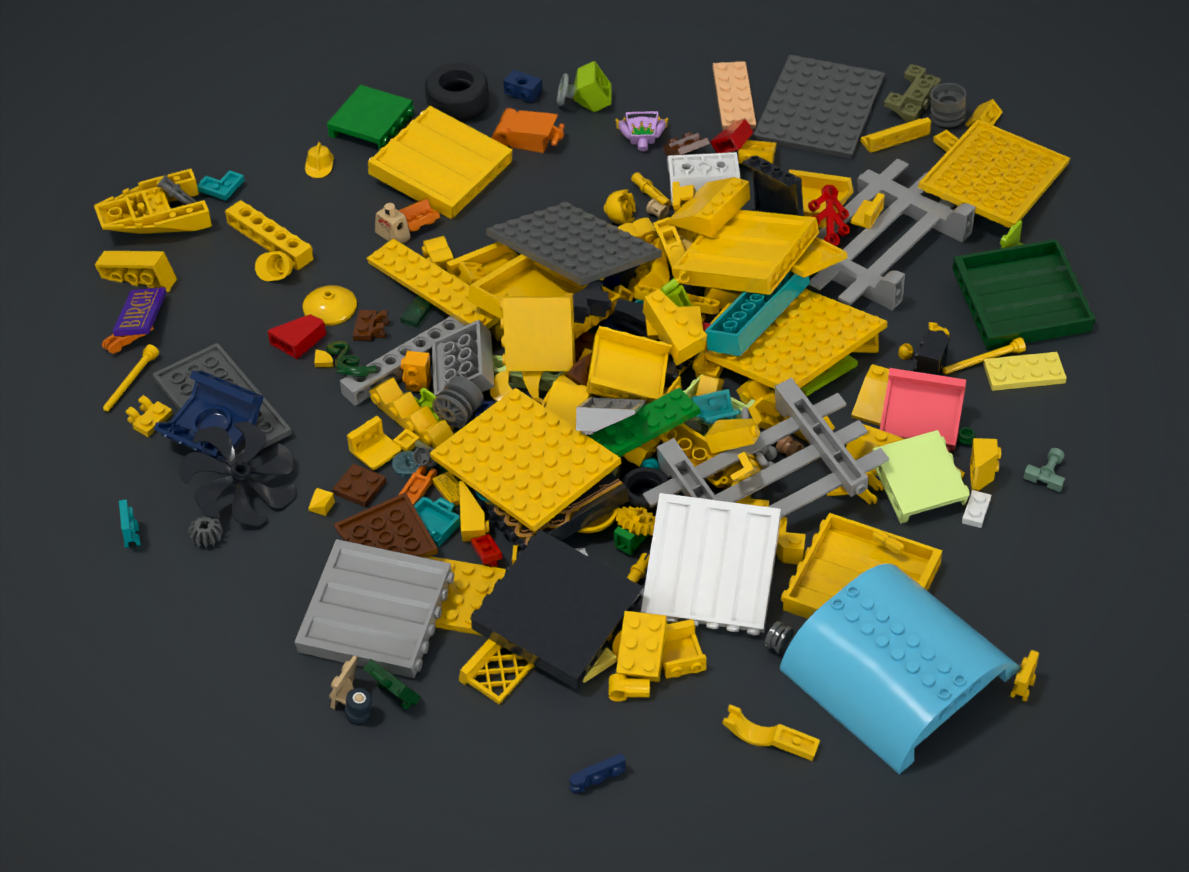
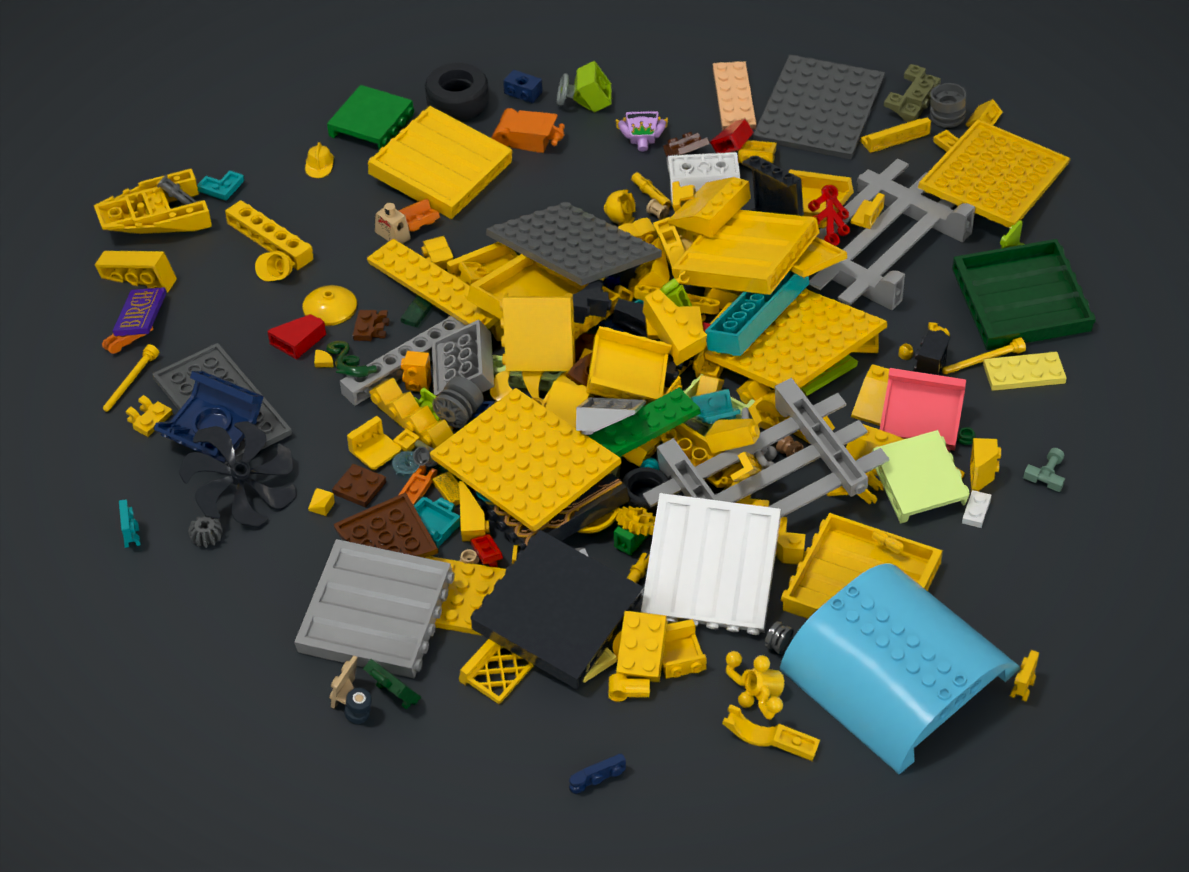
(469, 556): none -> tan plate
(759, 683): none -> yellow wheel

